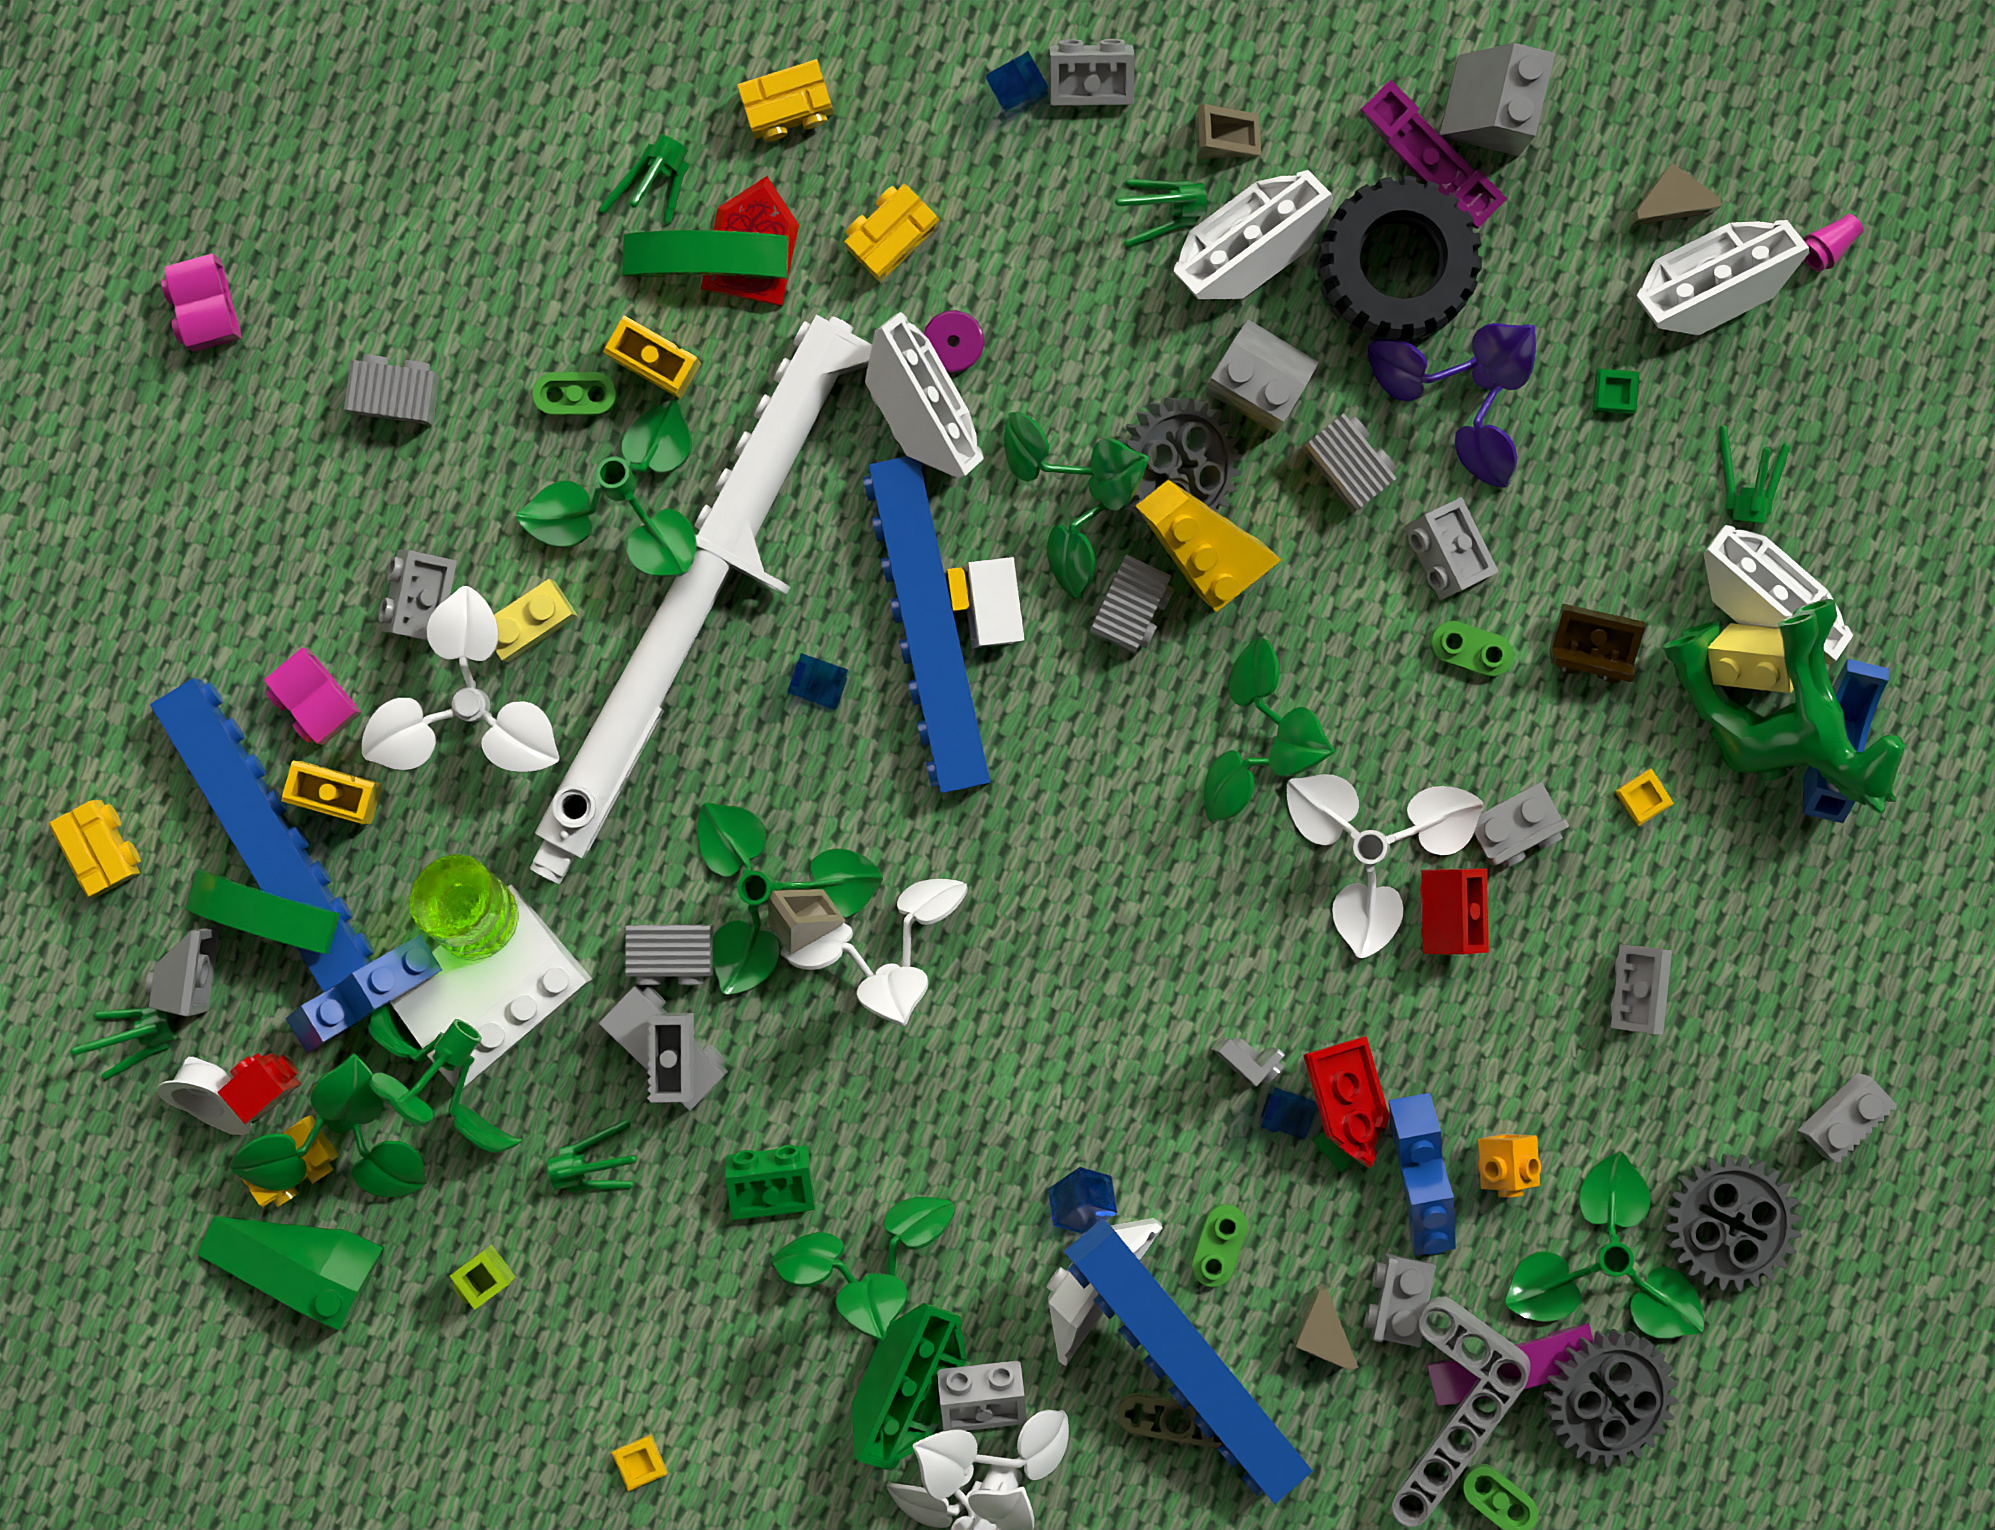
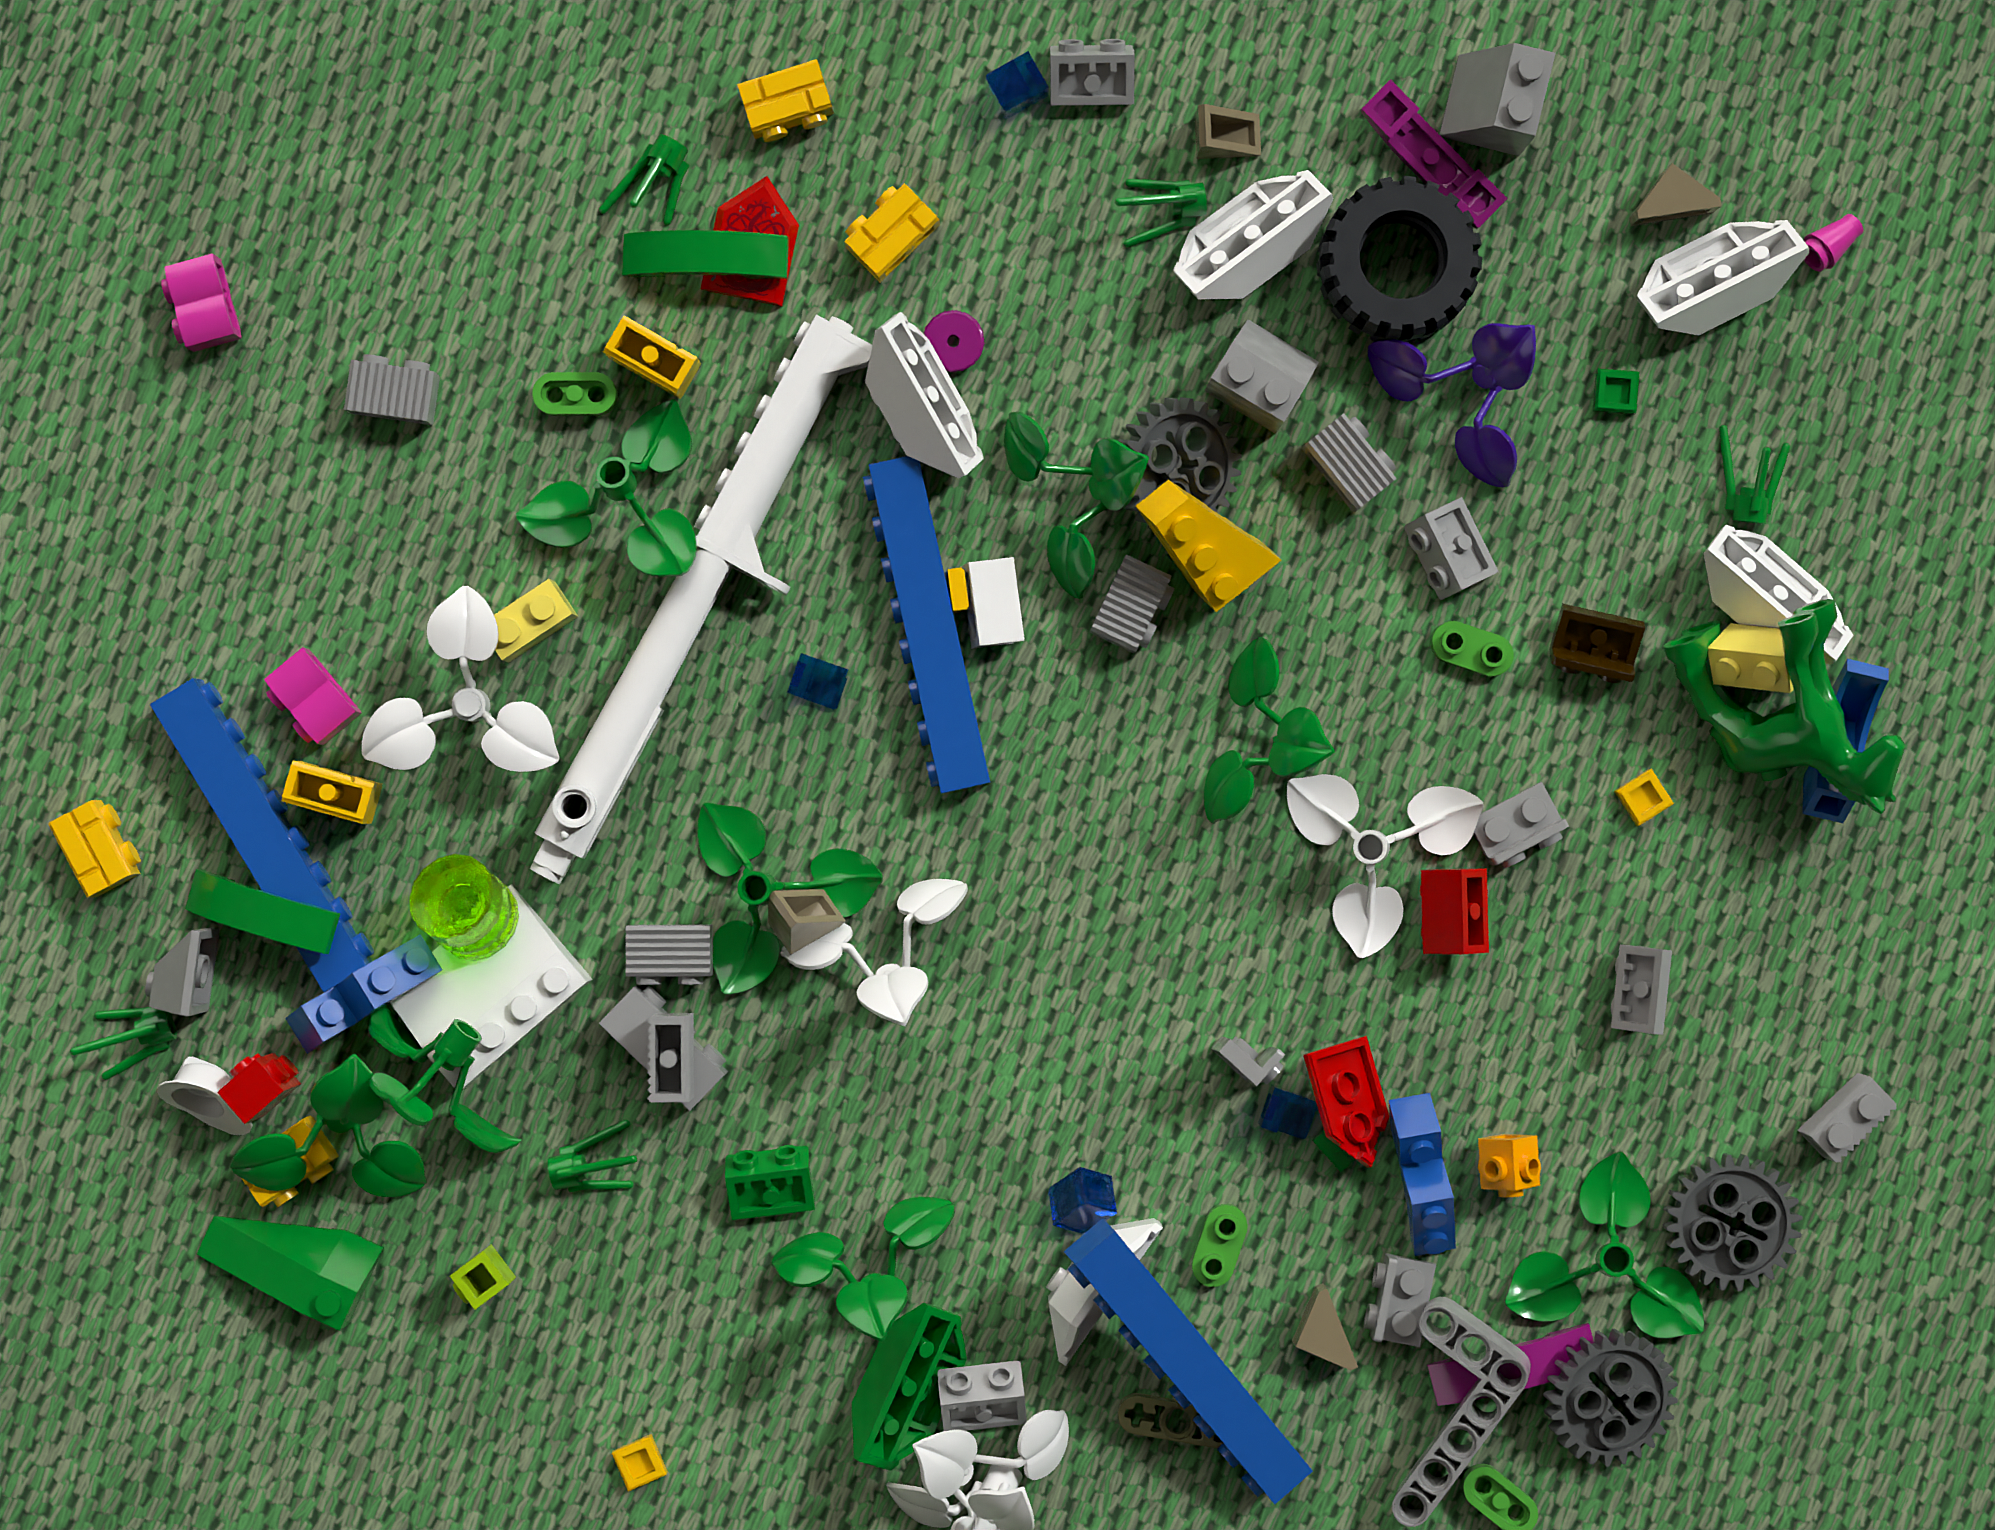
(416, 590): light grey bracket -> none

